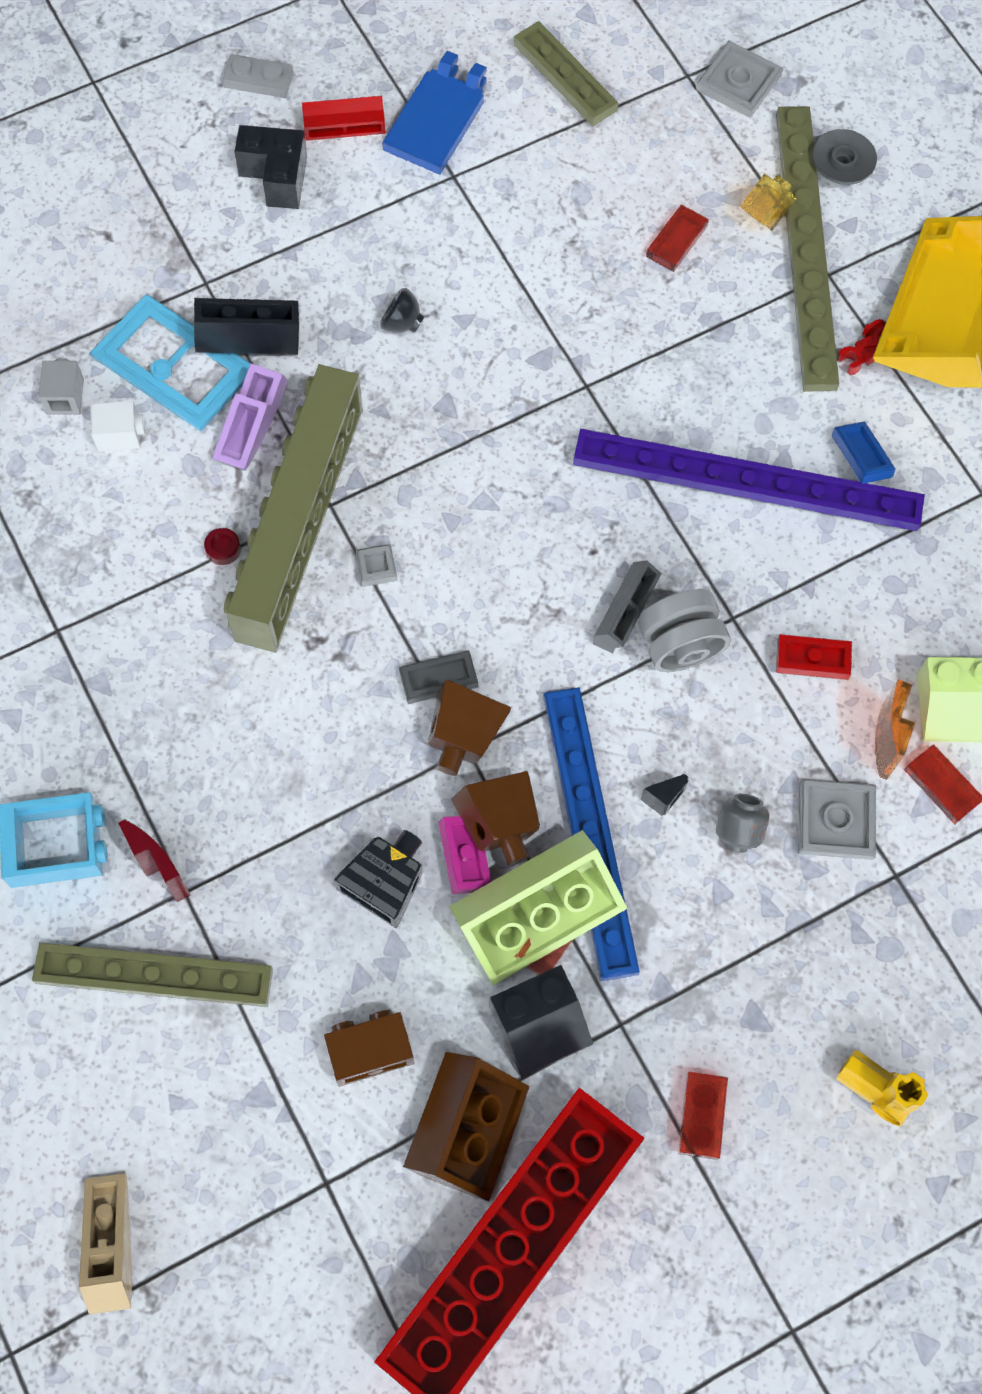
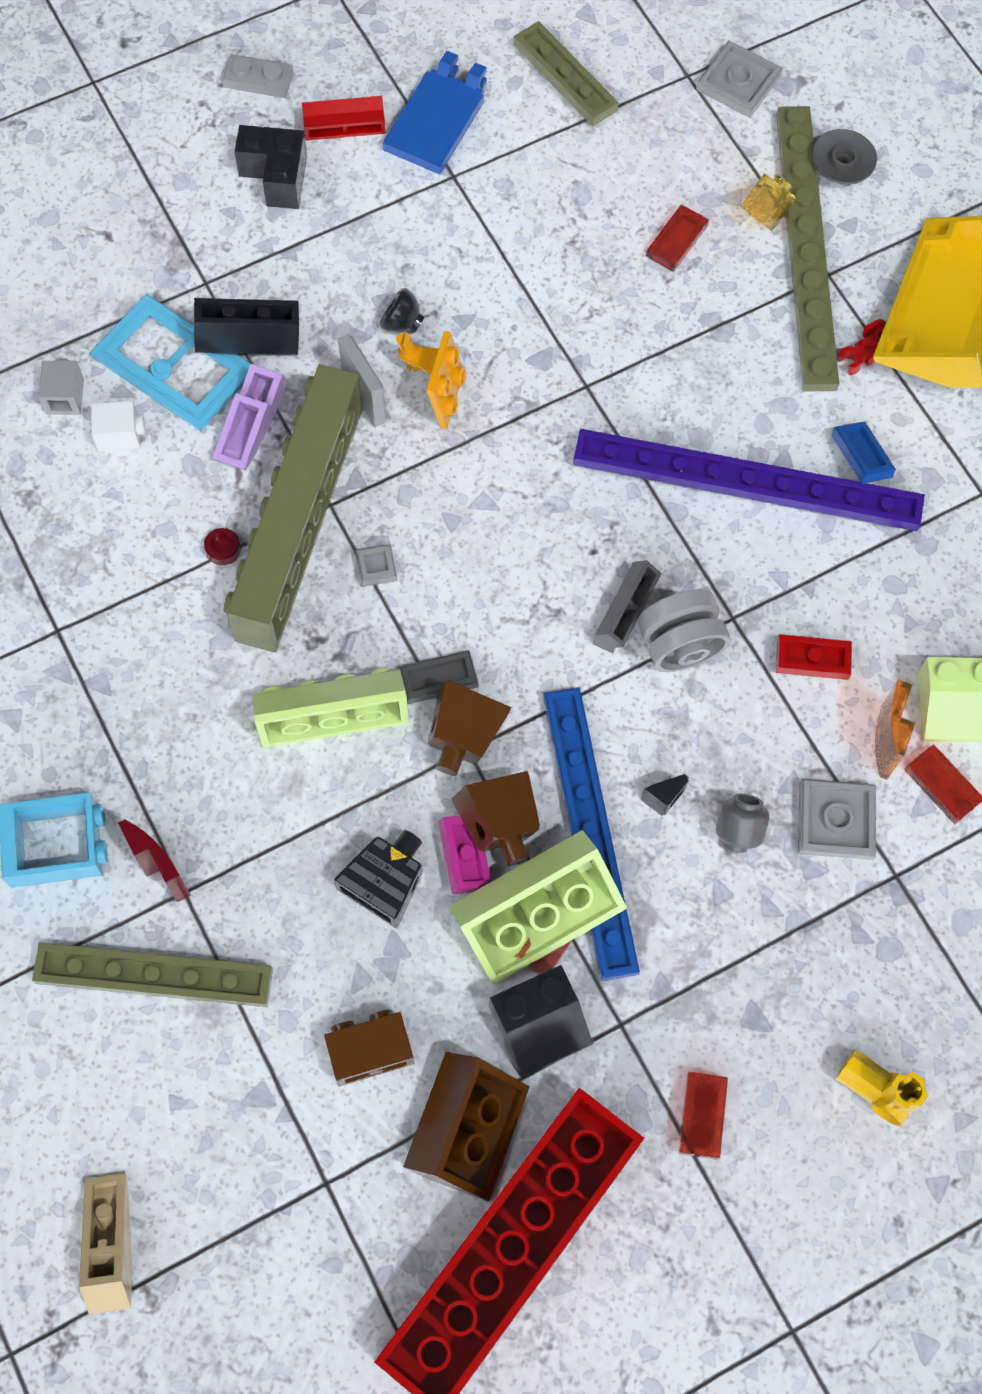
(330, 707): none -> yellowish green slope
(371, 387): none -> light grey tile
(445, 372): none -> light orange plate

